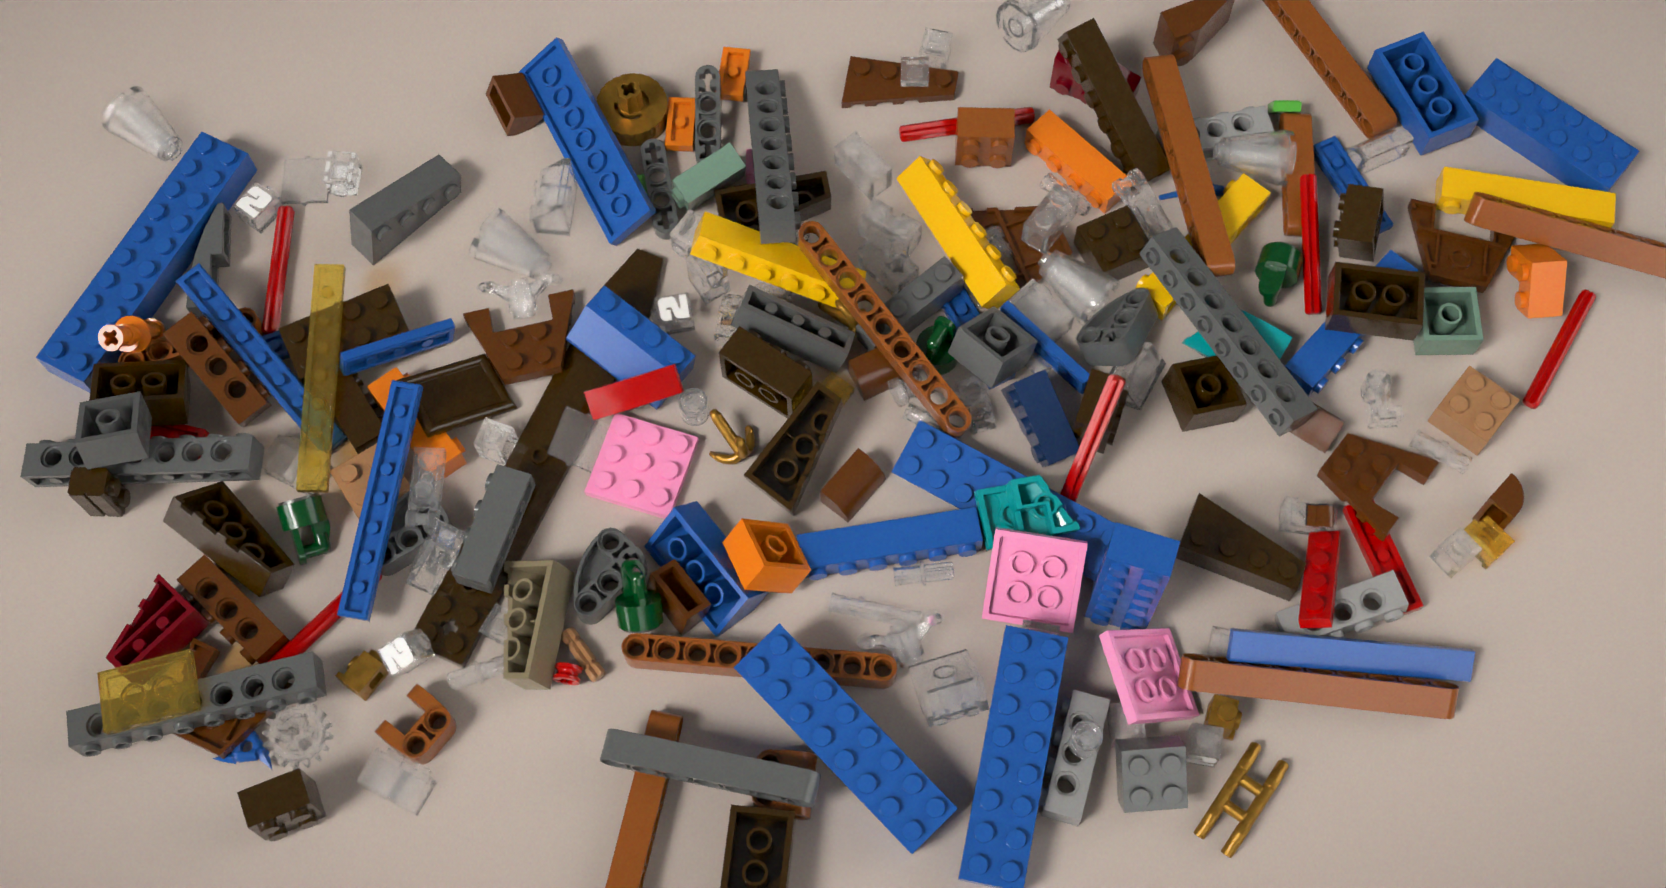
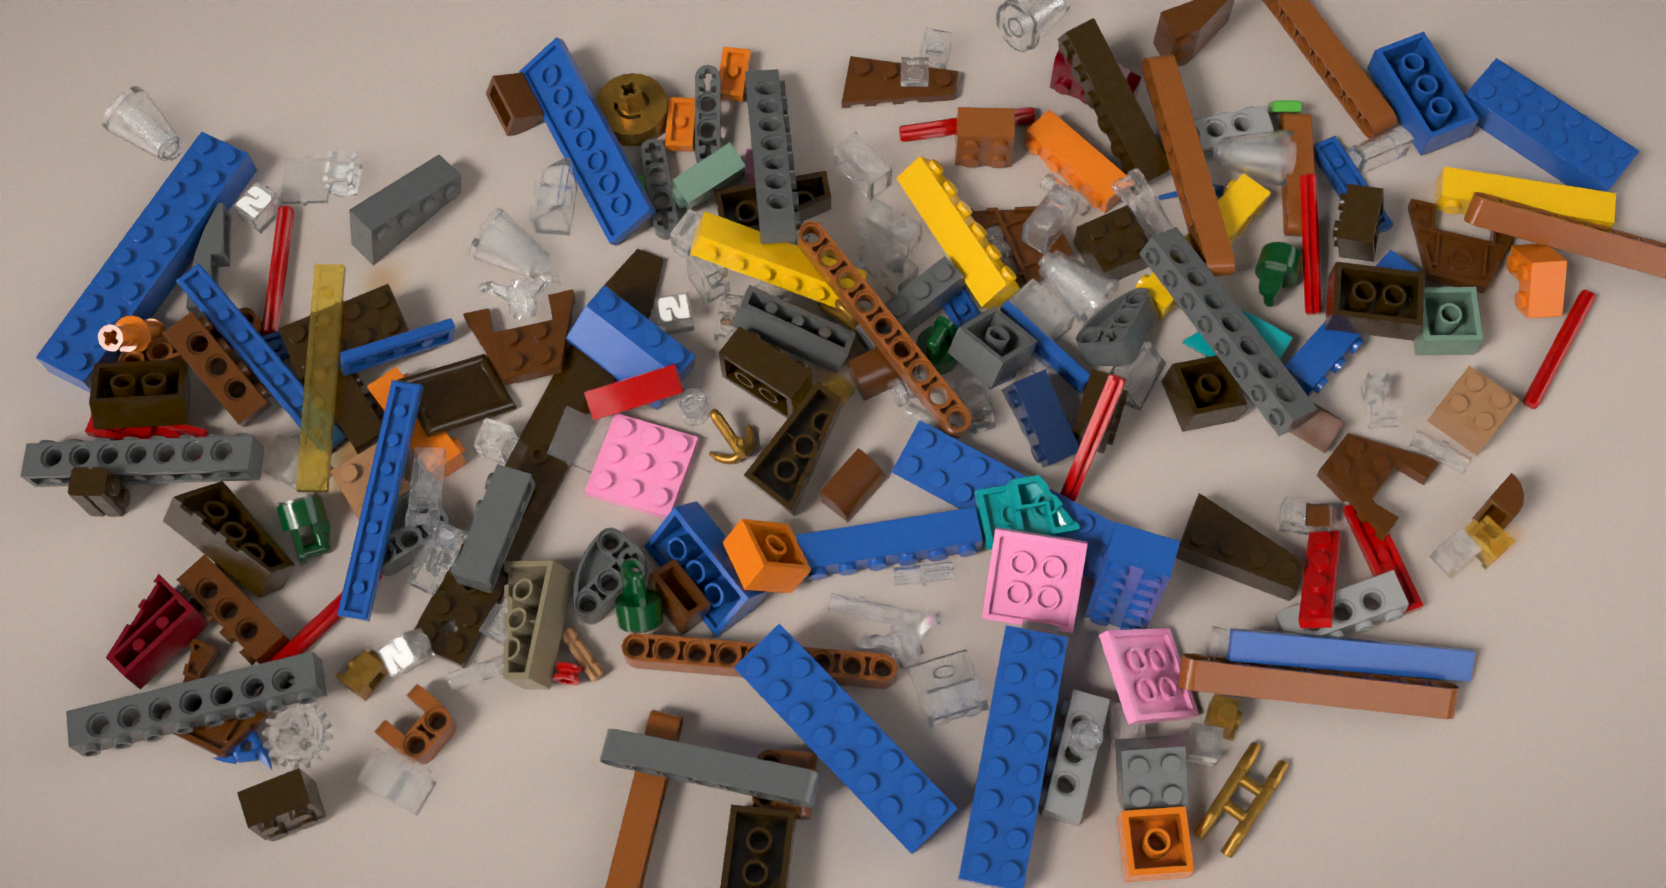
(113, 430): dark grey brick -> none
(148, 691): clear yellow tile -> none
(1155, 844): none -> orange brick

